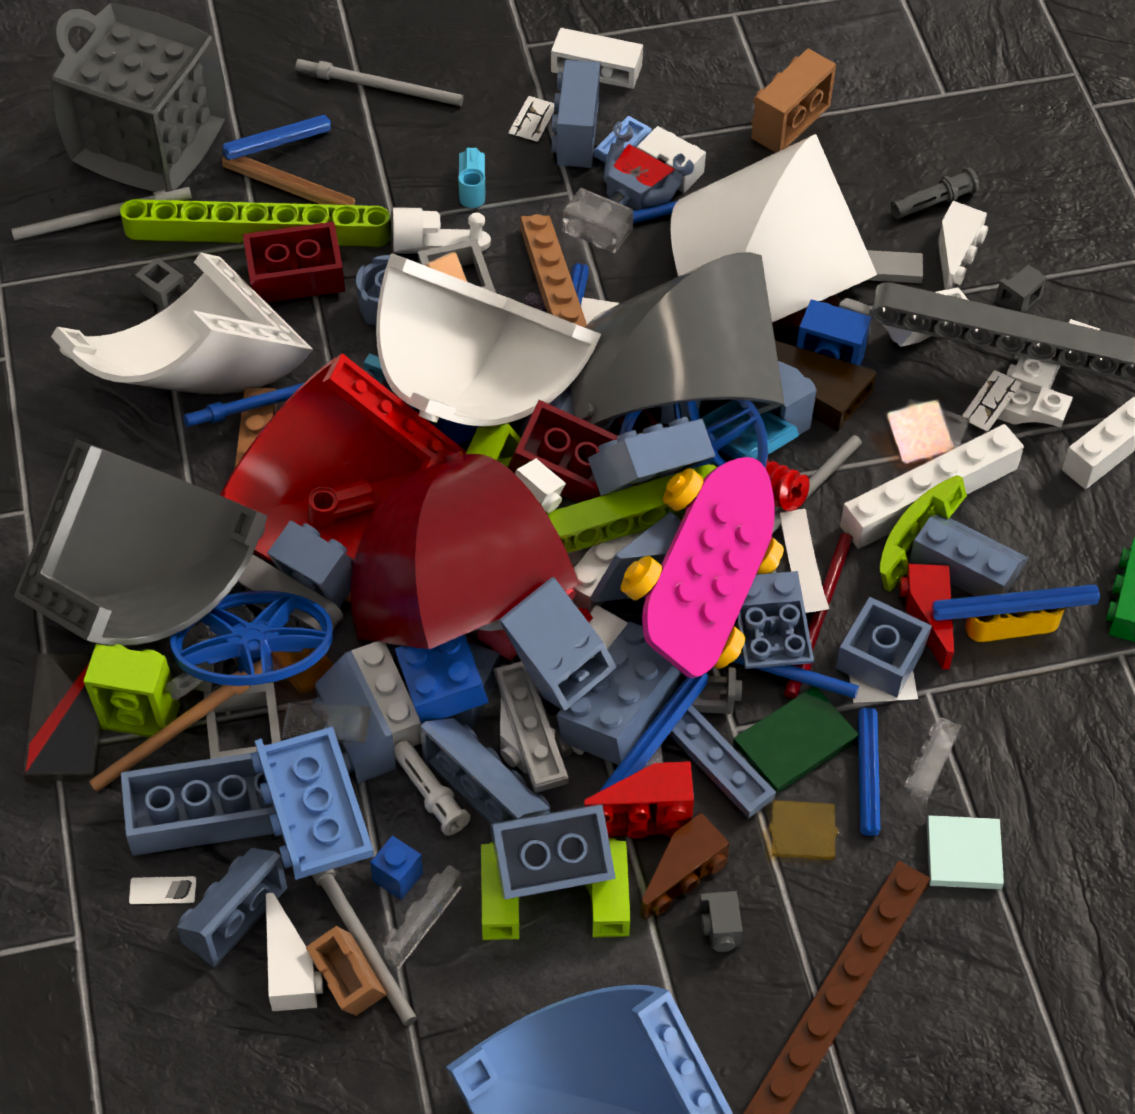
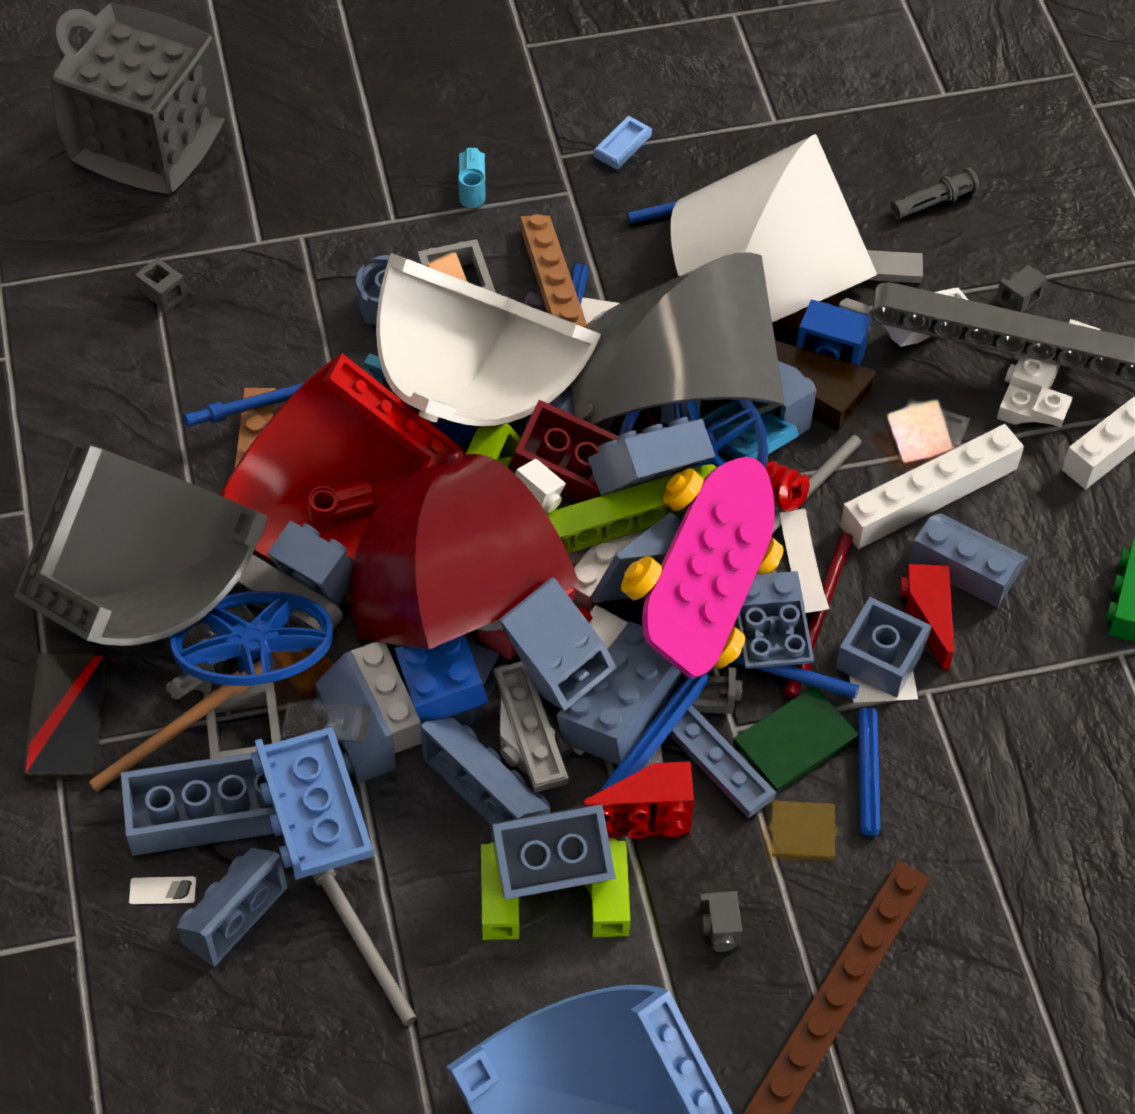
(91, 215): light grey bar -> none
(130, 690): lime brick -> none
(203, 343): white panel -> none
(230, 220): lime beam -> none
(276, 137): blue axle -> none
(287, 181): medium nougat axle -> none
(290, 967): white slope -> none
(294, 262): dark red brick -> none
(326, 71): light grey bar -> none
(346, 971): medium nougat brick -> none
(396, 867): blue brick -> none
(419, 230): white piece -> none
(421, 917): clear plate -> none
(438, 798): white pin -> none
(532, 119): white sticker -> none
(576, 114): sand blue brick -> none
(597, 220): clear brick -> none
(618, 59): white brick -> none
(638, 178): sand blue torso -> none
(666, 145): white brick -> none
(688, 858): reddish brown slope -> none
(793, 100): medium nougat brick -> none
(933, 760): clear piece -> none
(939, 500): lime slope -> none
(957, 241): white slope -> none
(964, 852): light aqua tile -> none
(991, 400): white sticker -> none
(1008, 626): yellow beam -> none
(1015, 602): blue axle -> none

